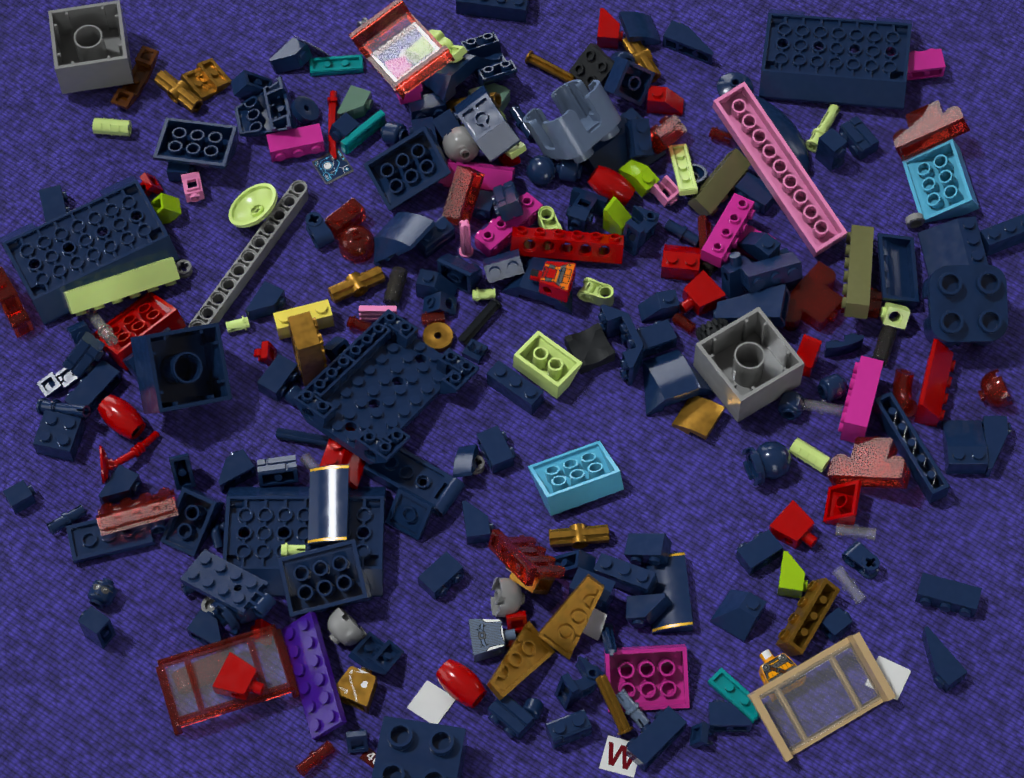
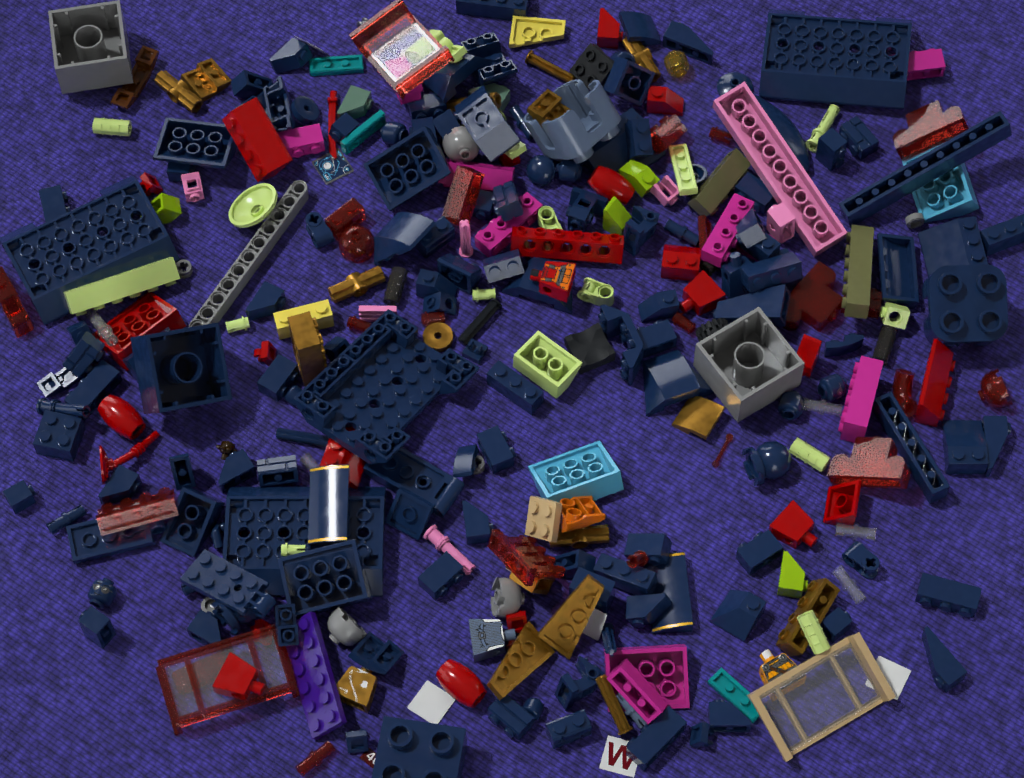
(226, 449): none -> dark brown plant
(257, 140): none -> red slope
(286, 625): none -> dark blue slope
(443, 544): none -> bright pink pin
(535, 30): none -> light yellow wing
(543, 518): none -> tan plate
(547, 107): none -> pearl gold slope
(579, 513): none -> orange slope
(637, 691): none -> dark pink brick
(638, 559): none -> clear red pin
(676, 63): none -> clear yellow head
(729, 437): none -> clear red hinge
(750, 230): none -> dark blue slope
(780, 223): none -> bright pink brick
(813, 632): none -> yellowish green axle
(925, 169): none -> dark blue brick

